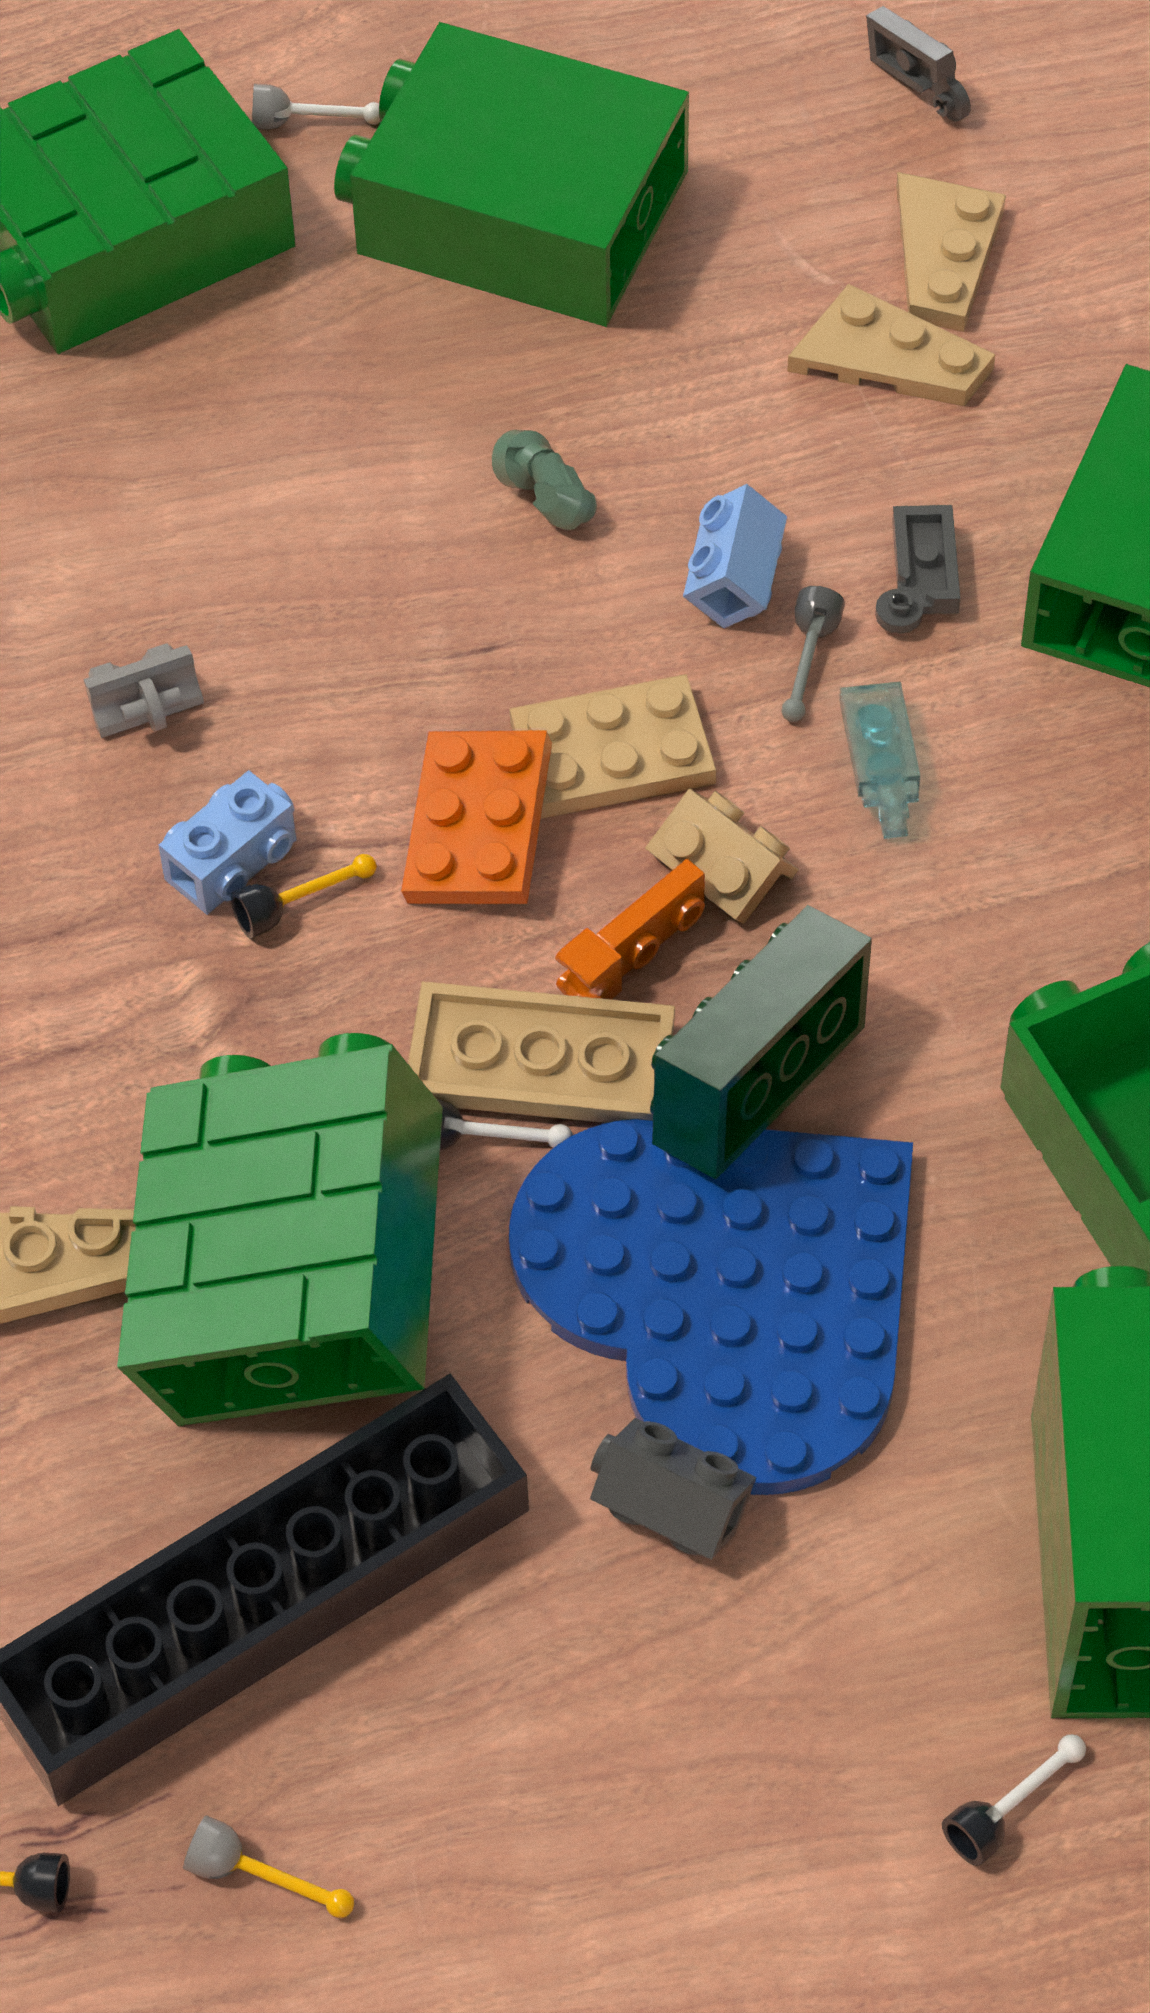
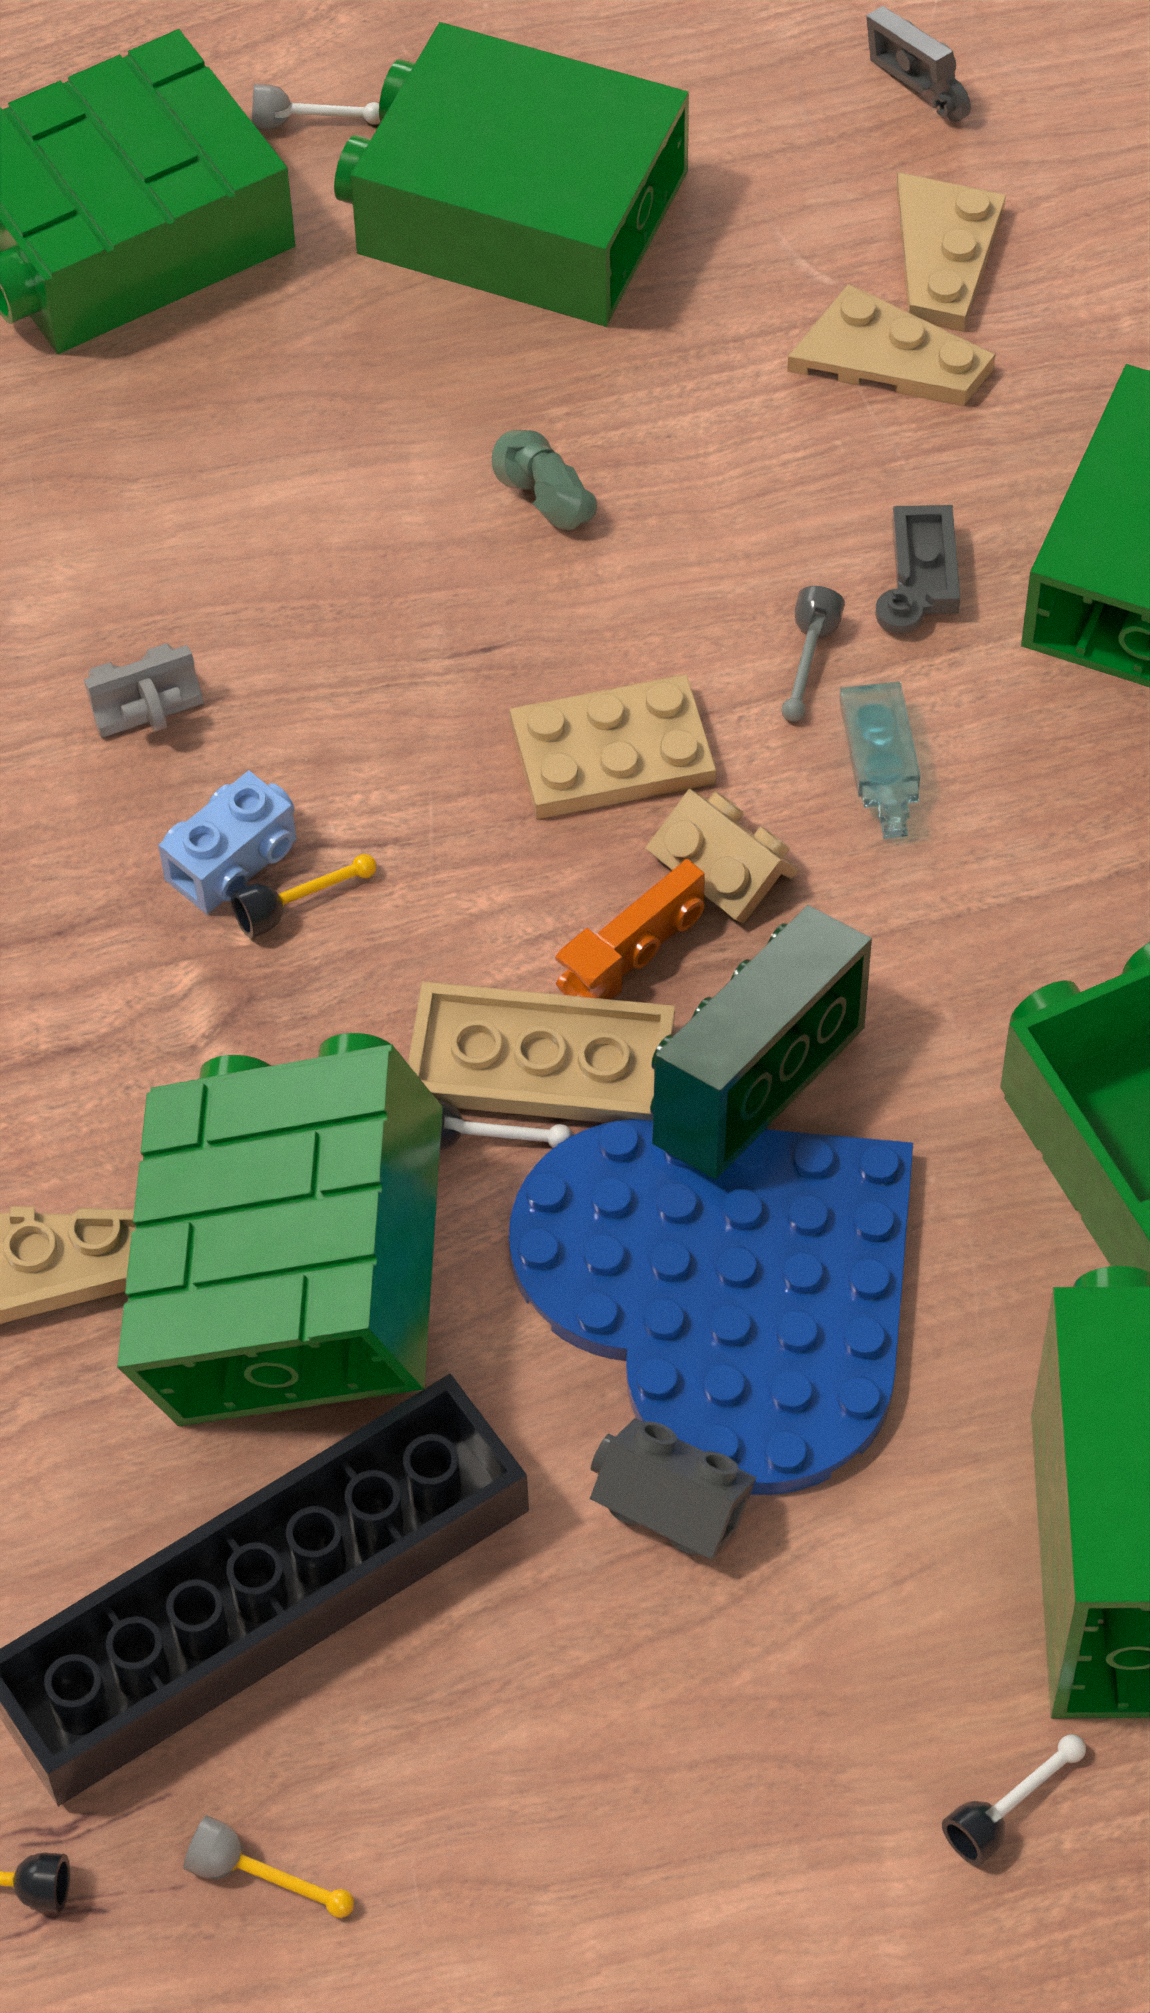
(477, 817): orange plate -> none
(735, 556): light blue brick -> none

